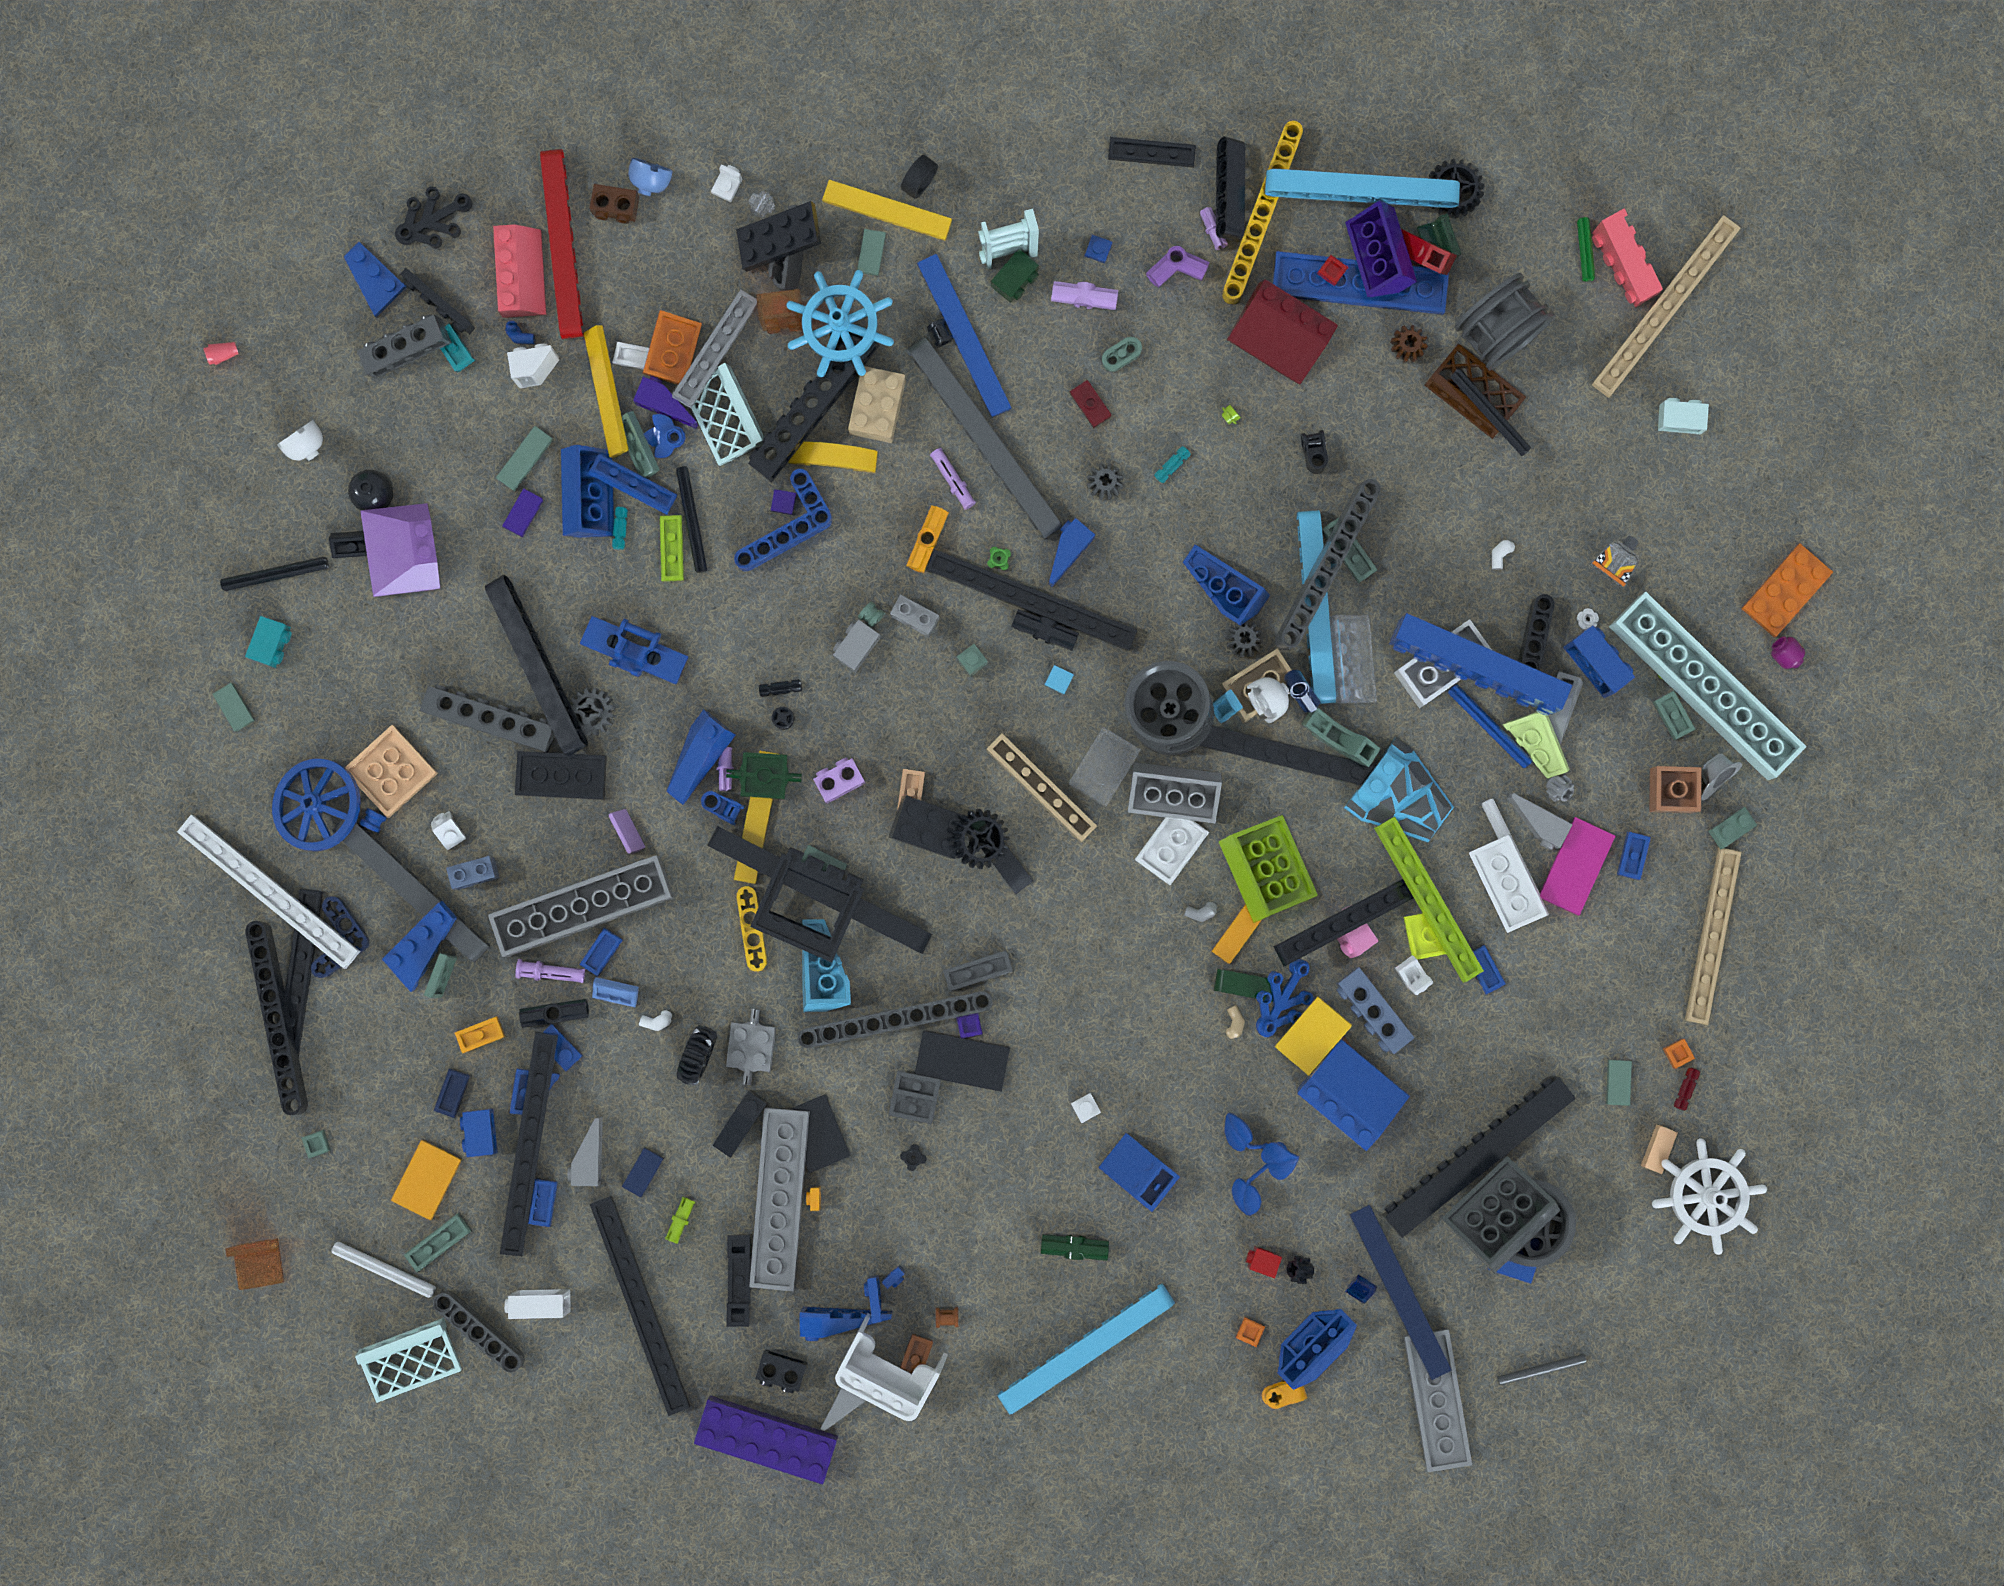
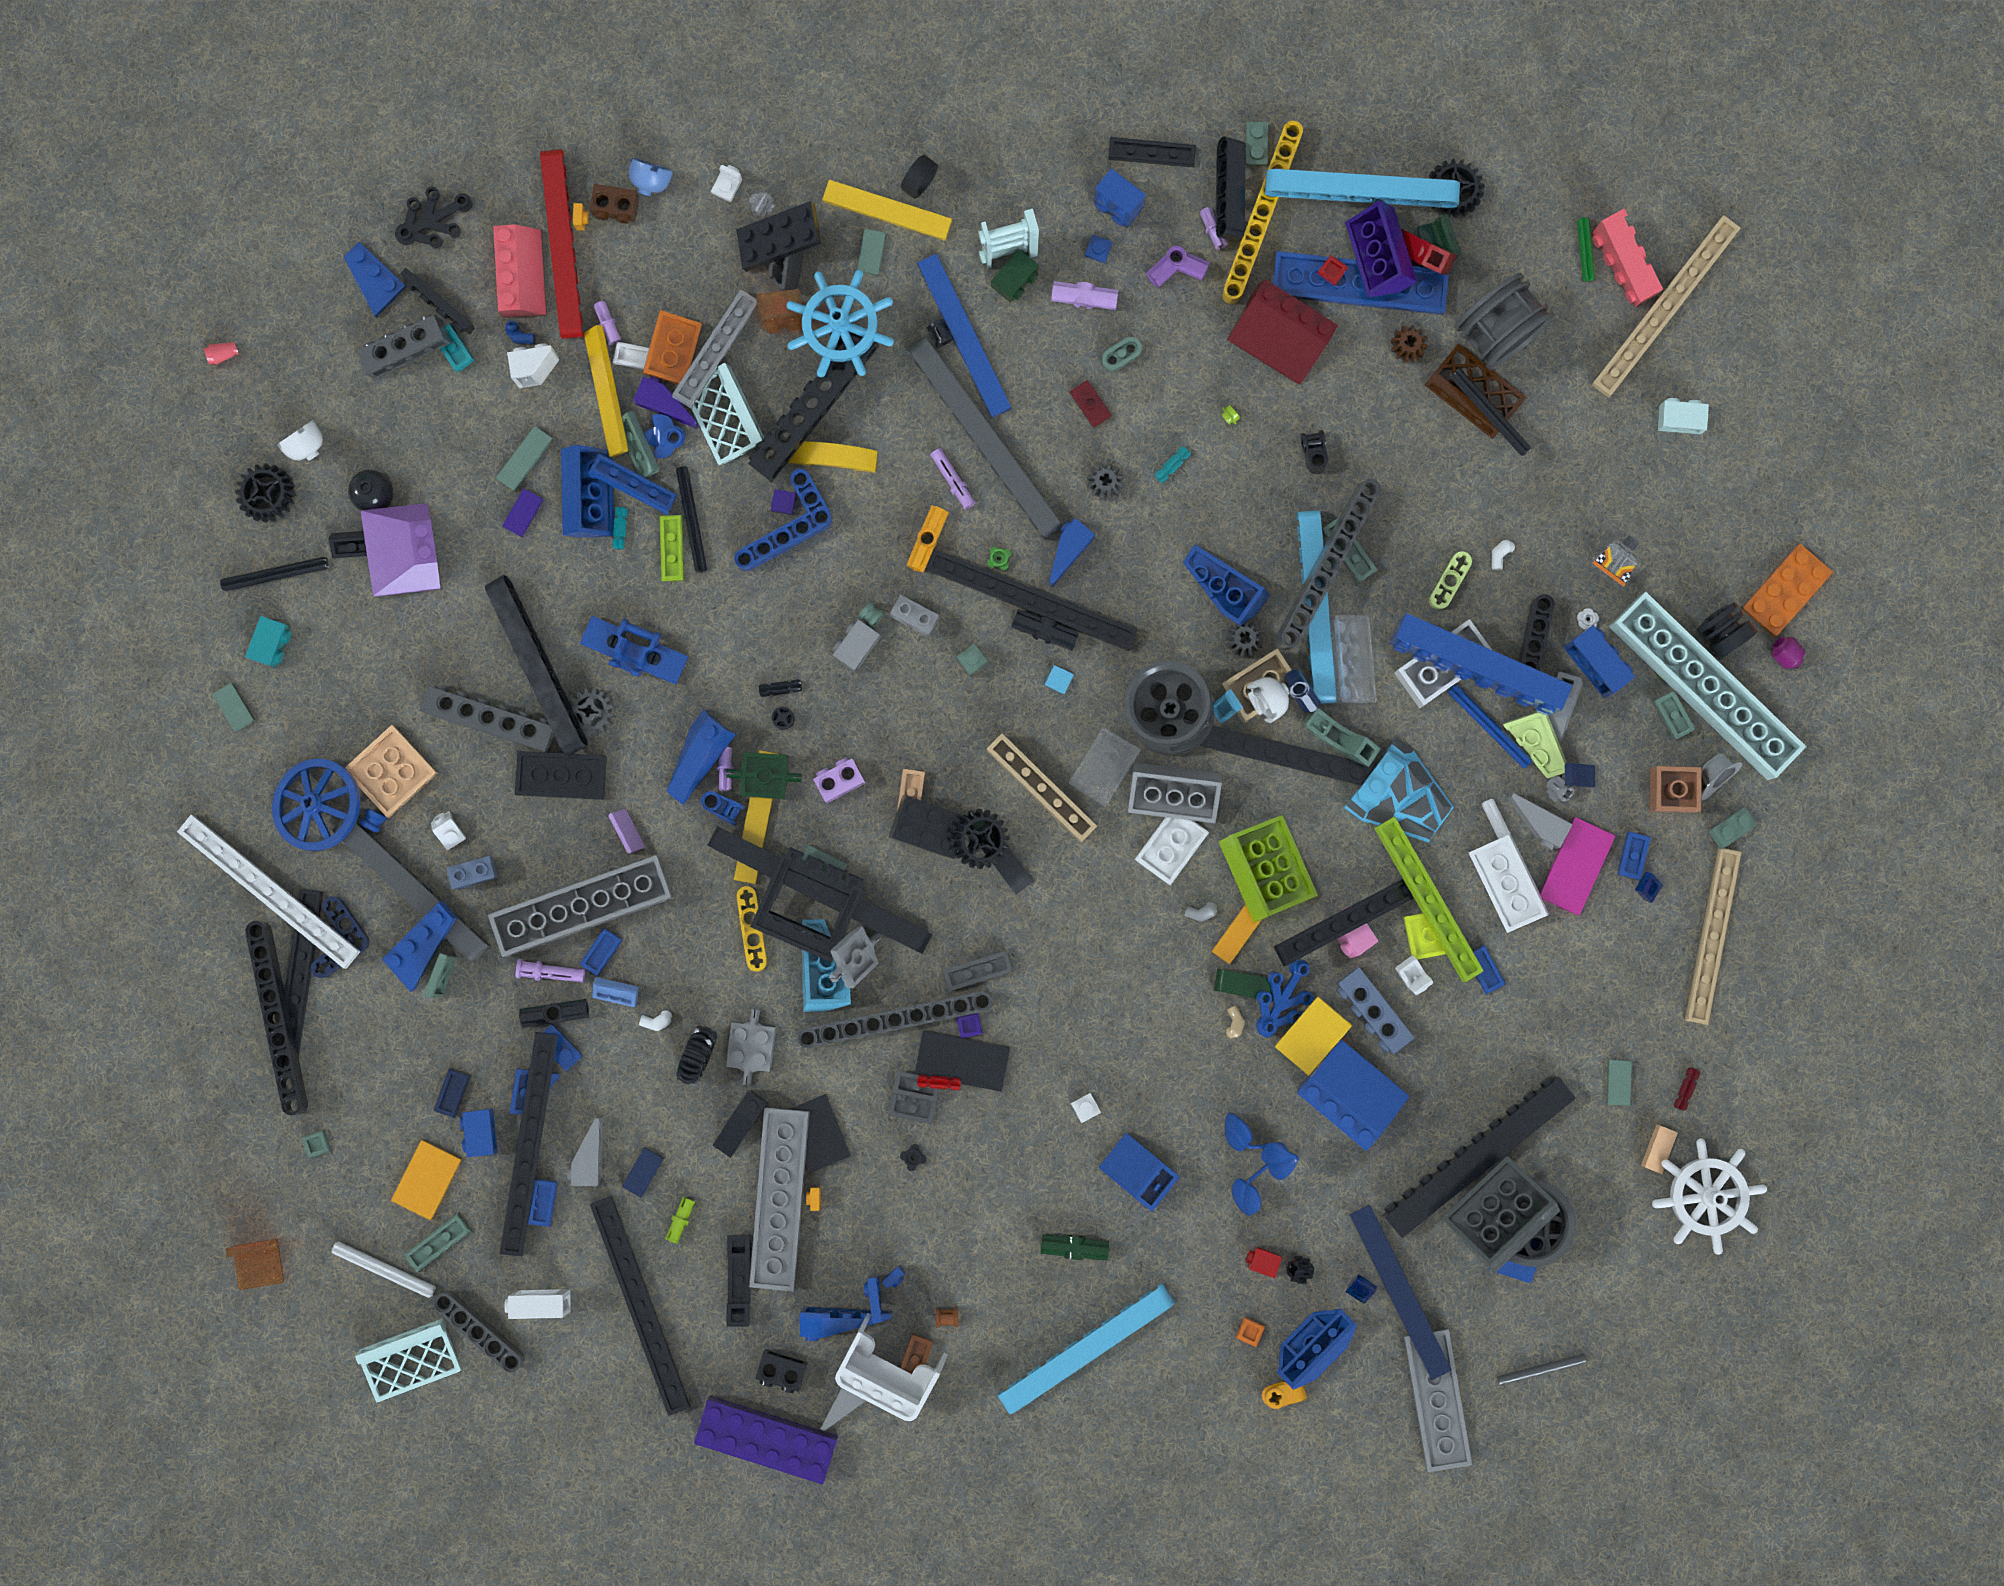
(272, 488): none -> black gear
(480, 1034): light orange plate -> none
(580, 217): none -> light orange plate
(607, 322): none -> lavender axle
(854, 957): none -> light grey plate
(877, 405): tan brick -> none
(938, 1082): none -> red axle
(1118, 198): none -> blue brick
(1256, 144): none -> sand green plate
(1448, 597): none -> yellowish green beam
(1579, 775): none -> dark blue tile
(1648, 887): none -> clear blue plate
(1678, 1053): orange plate -> none
(1727, 630): none -> black wheel

